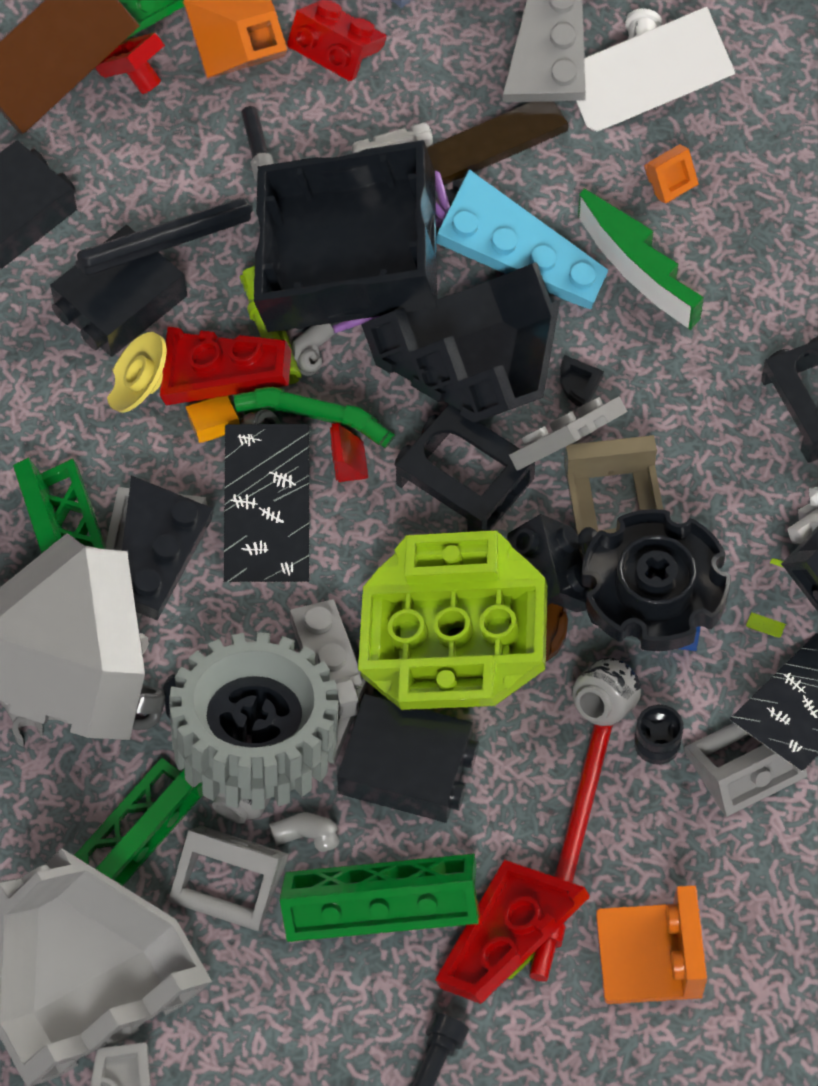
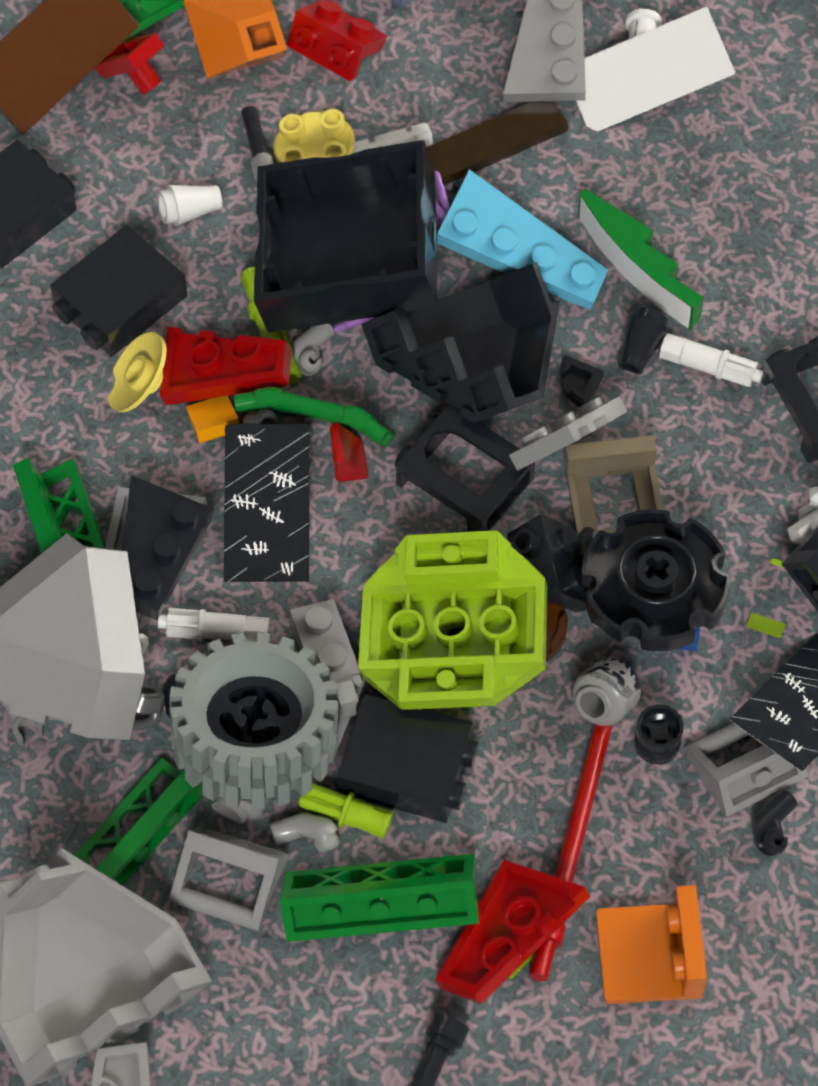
(163, 236): black axle -> none
(186, 203): none -> white cone
(210, 625): none -> white piece
(313, 135): none -> light yellow dish
(347, 810): none -> lime axle
(642, 337): none -> black cone
(671, 173): orange tile -> none
(710, 360): none -> white piece
(768, 826): none -> black arm

